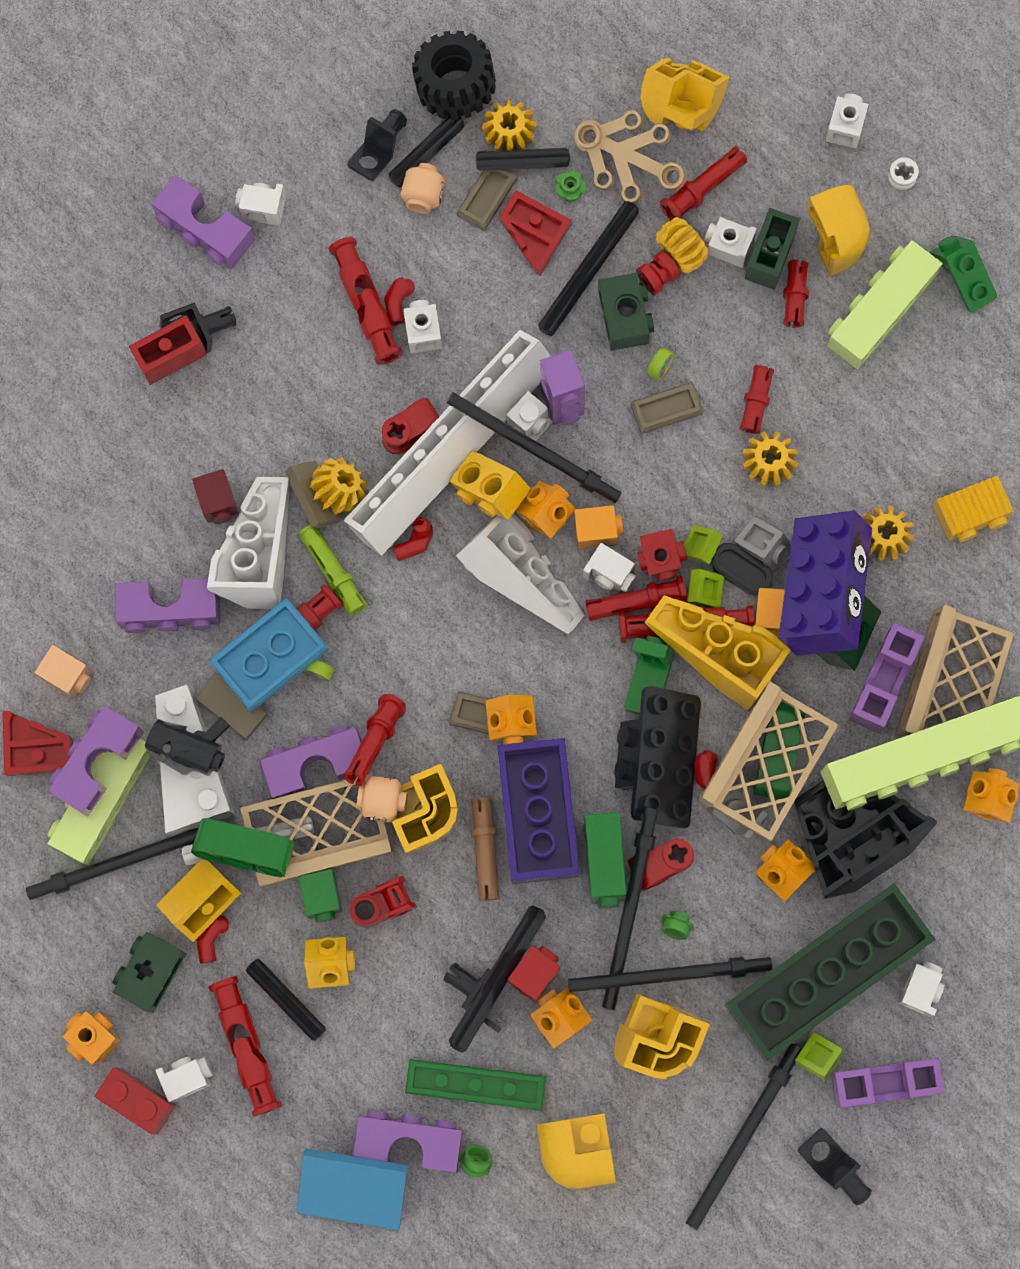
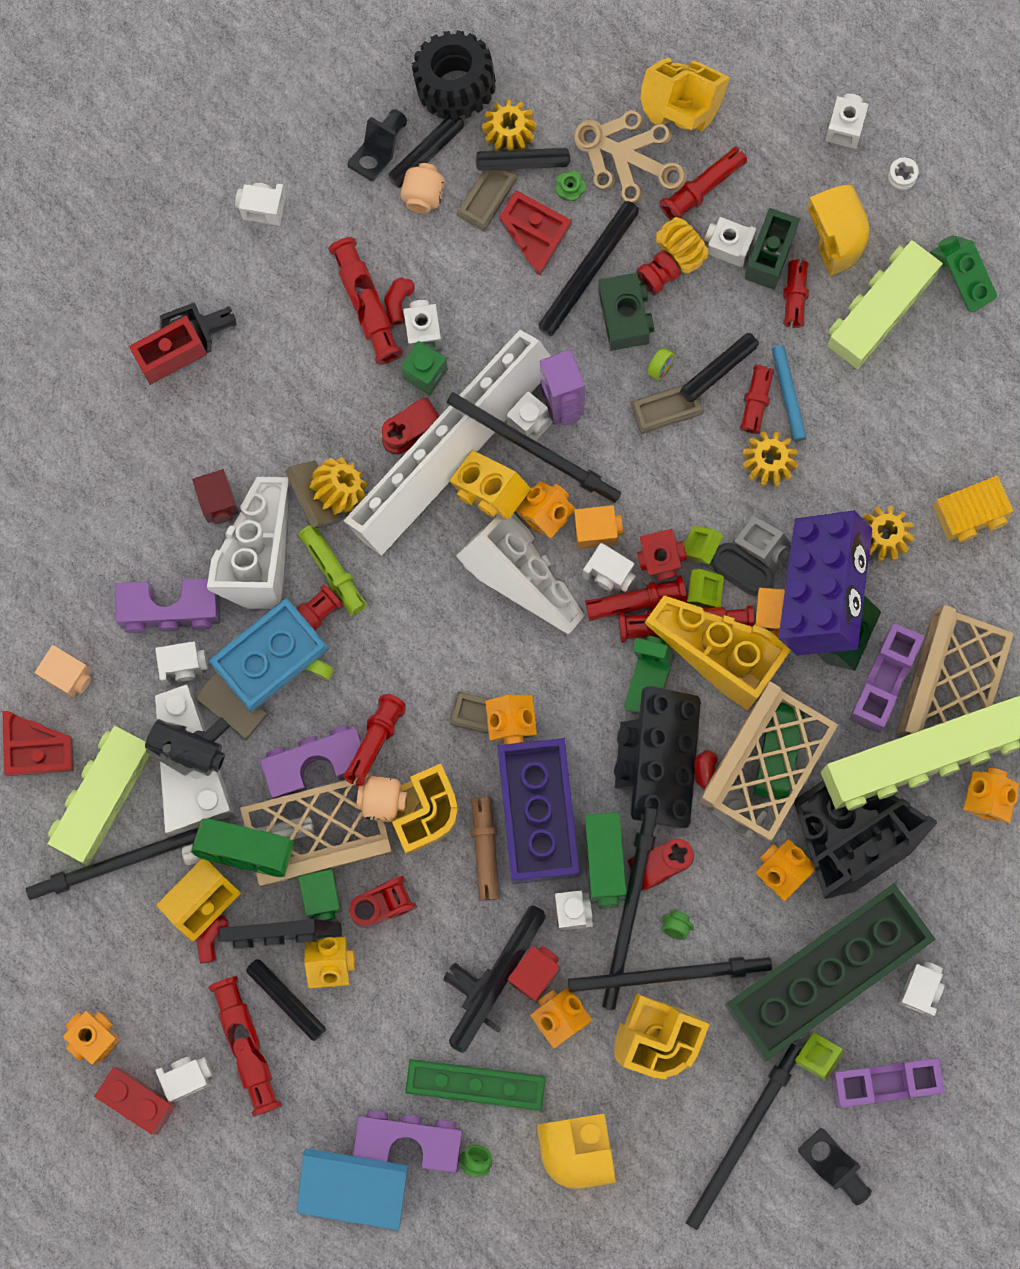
(106, 733): medium lavender arch -> none
(150, 990): dark green brick -> none
(180, 662): none -> white brick
(223, 240): medium lavender arch -> none
(276, 933): none -> black wing
(418, 541): red arm -> none
(424, 368): none -> green brick
(573, 910): none -> white brick
(719, 367): none -> black axle
(788, 393): none -> dark azure bar

